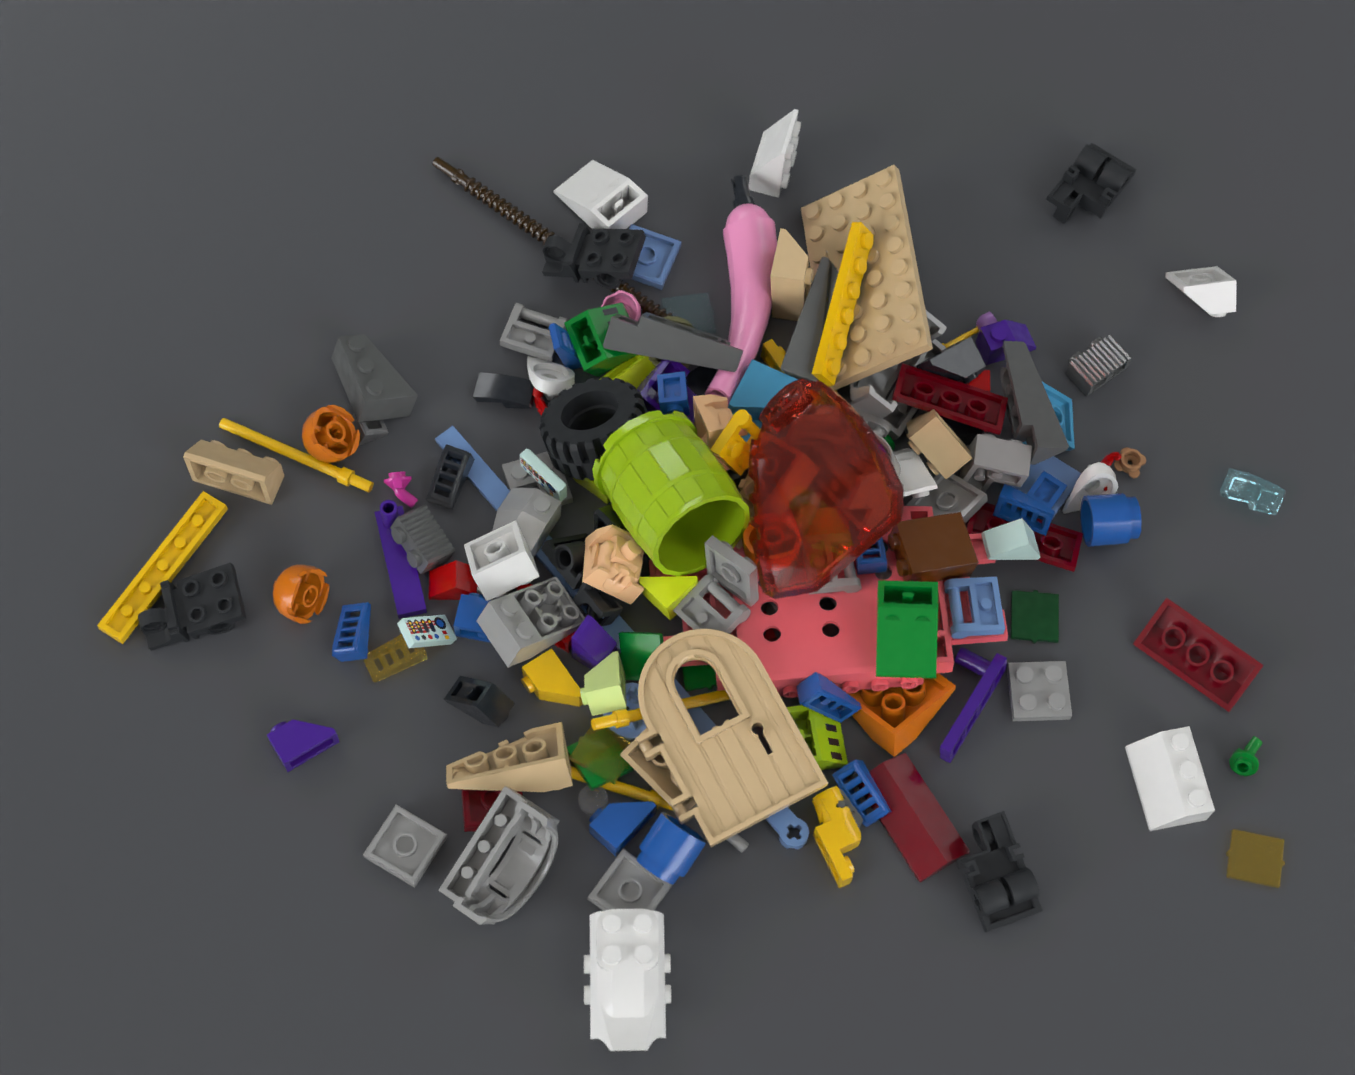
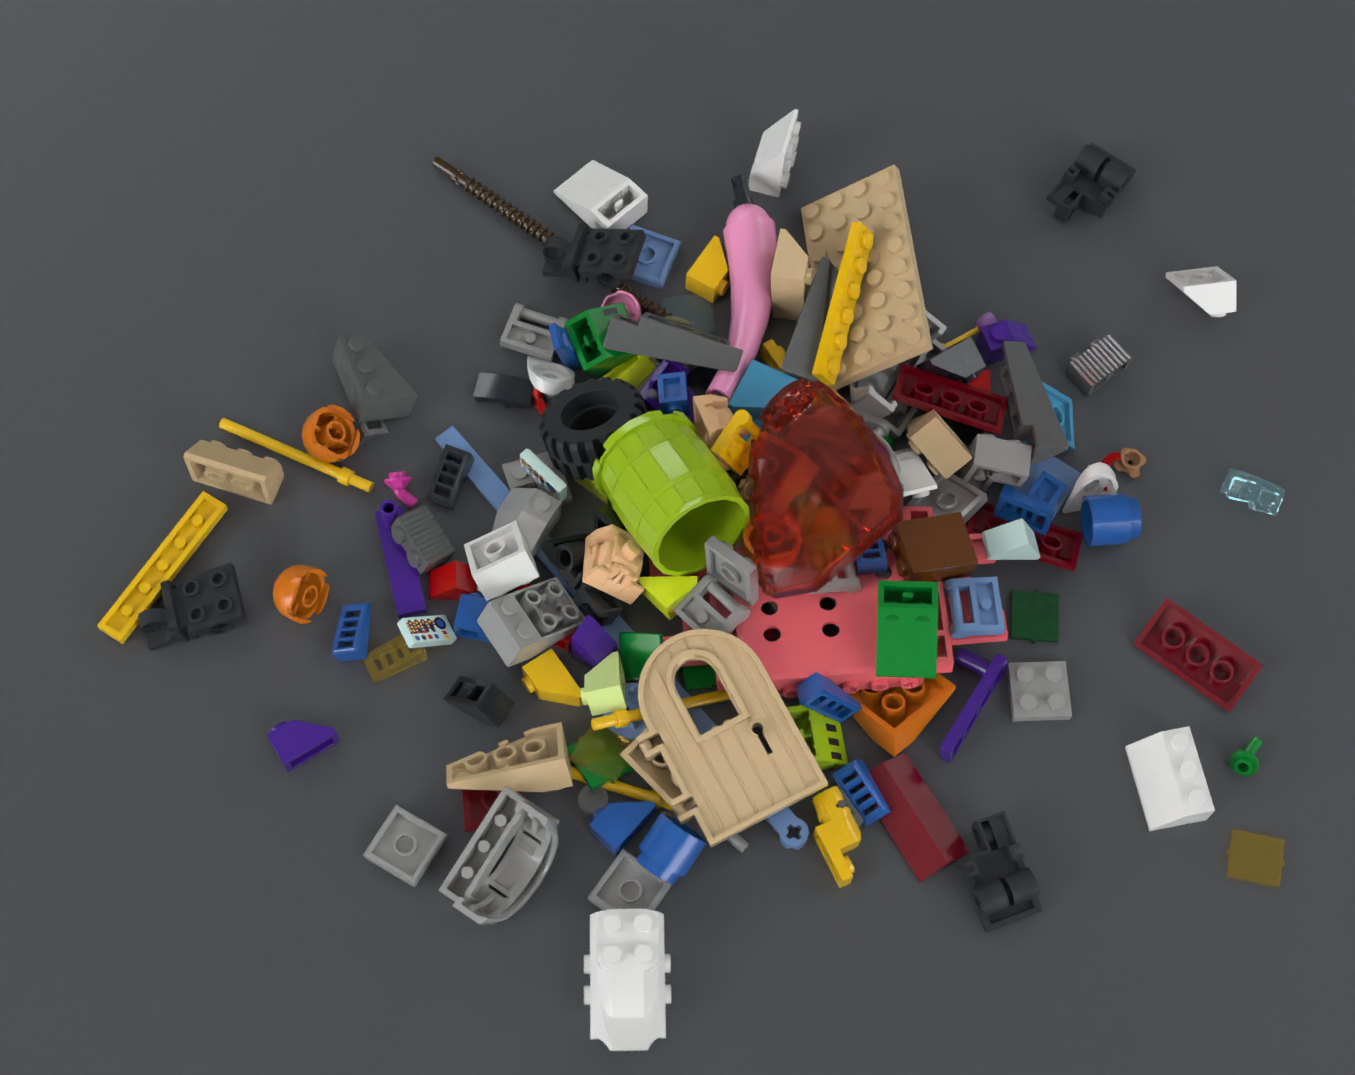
(709, 272): none -> yellow slope

